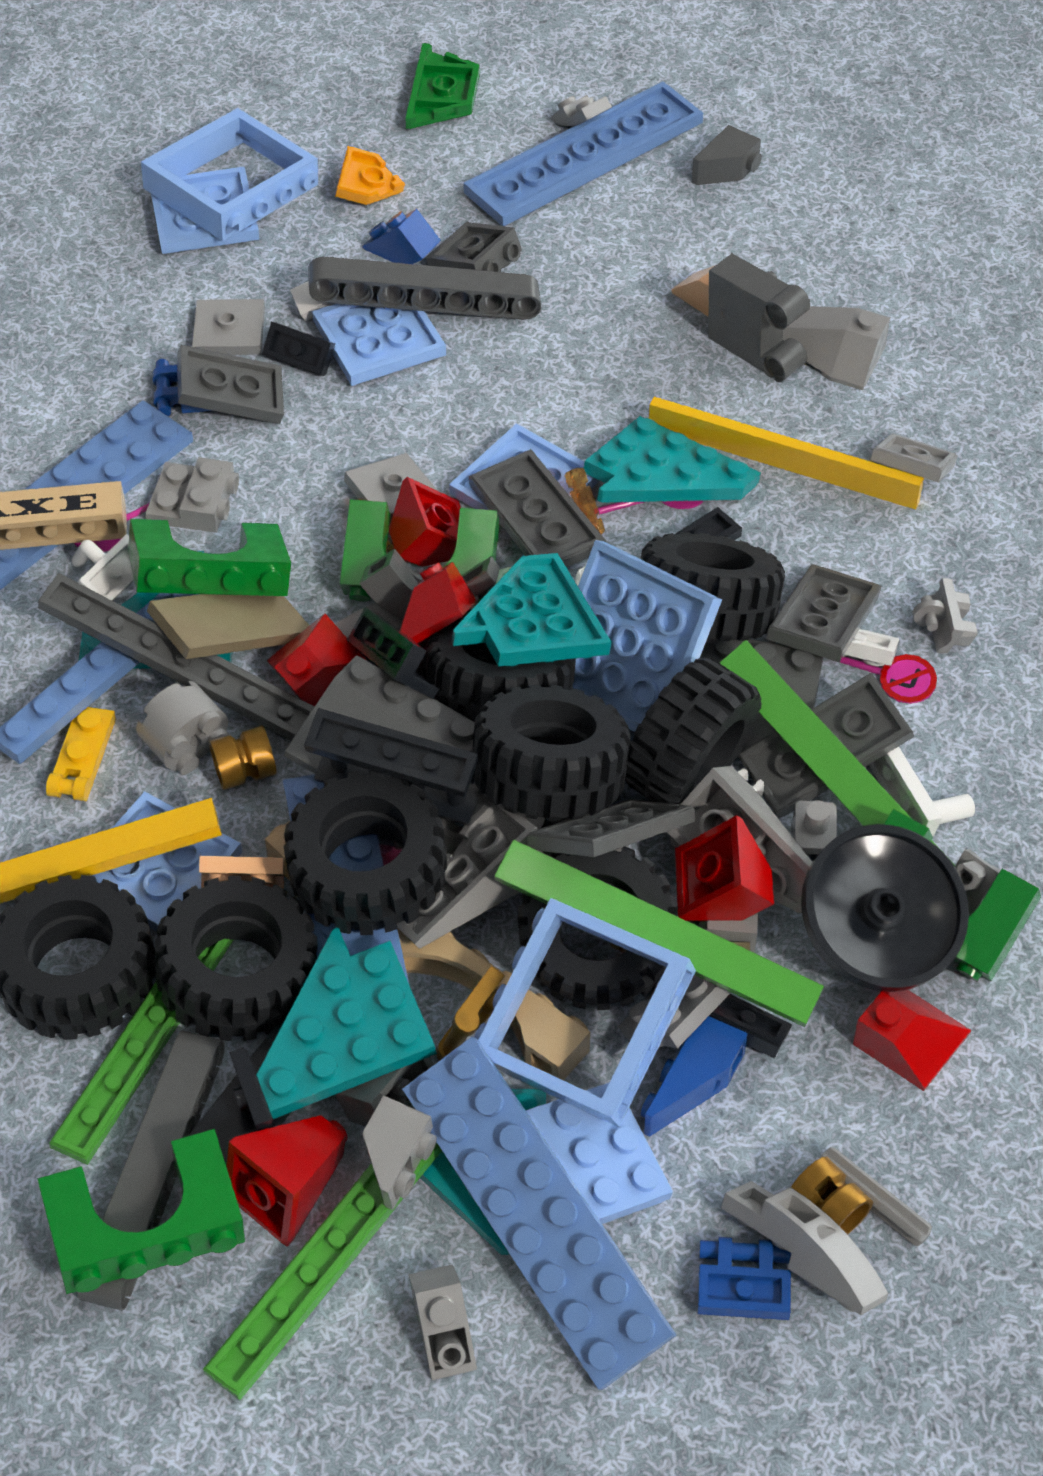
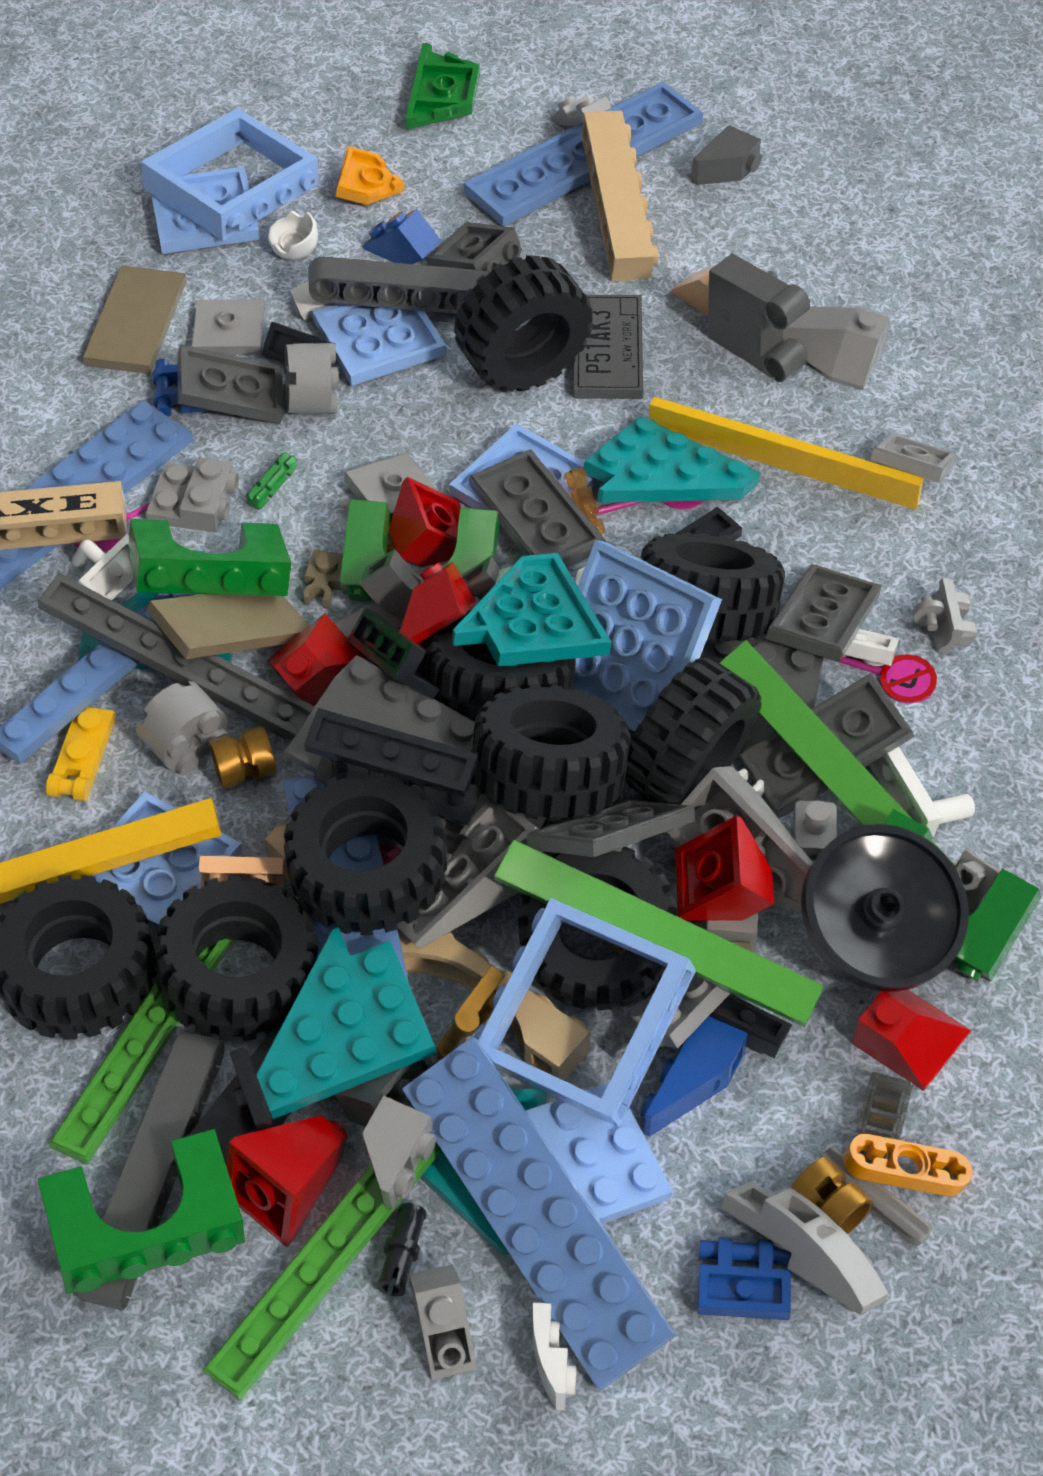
(135, 319): none -> dark tan tile
(271, 480): none -> green axle
(293, 236): none -> white hair
(310, 378): none -> light grey brick
(322, 576): none -> dark tan plate
(401, 1249): none -> black pin
(505, 301): none -> black tyre
(550, 1359): none -> white slope
(614, 351): none -> dark grey tile
(618, 196): none -> tan brick
(888, 1095): none -> clear smoke slope
(925, 1157): none -> light orange beam

